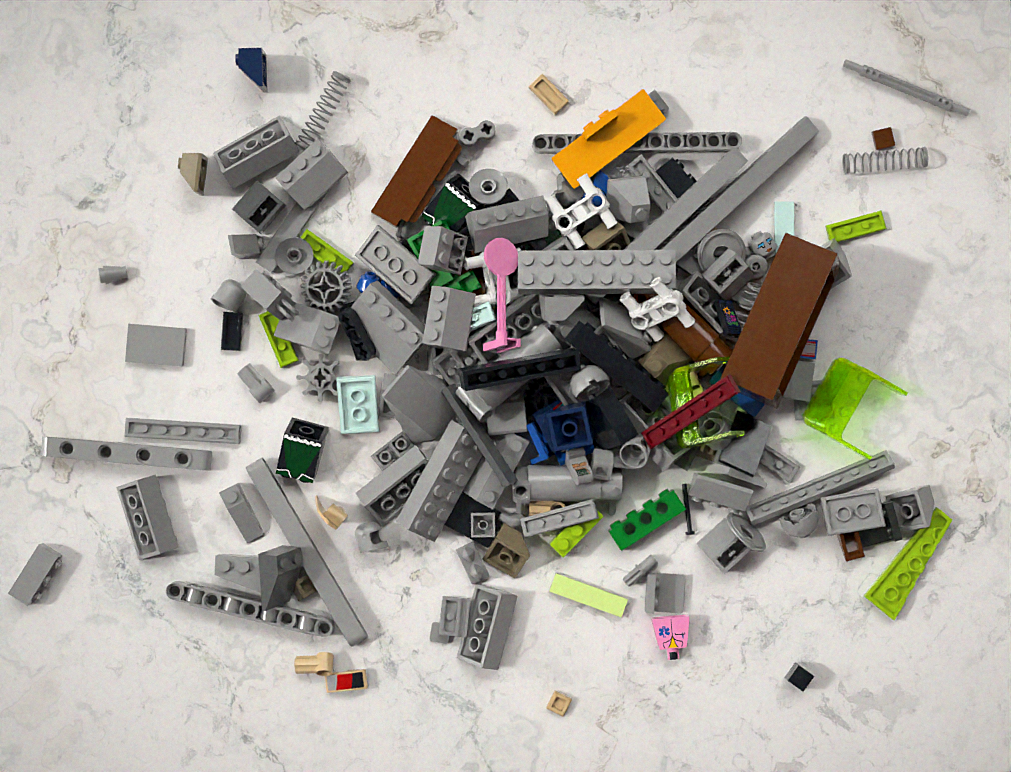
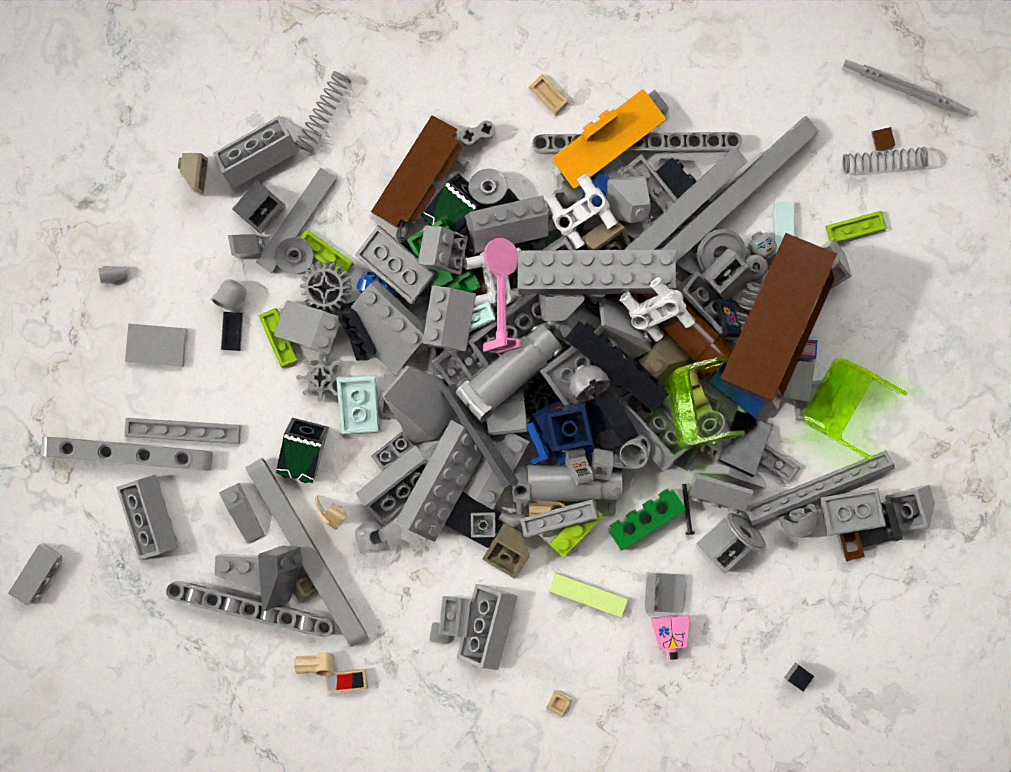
(253, 65): dark blue slope -> none
(258, 386): light grey piece -> none
(270, 294): light grey brick -> none
(311, 174): light grey slope -> none
(472, 562): light grey tile -> none
(519, 369): black brick -> none
(640, 570): light grey axle -> none
(690, 412): dark red tile -> none
(899, 577): lime wing -> none

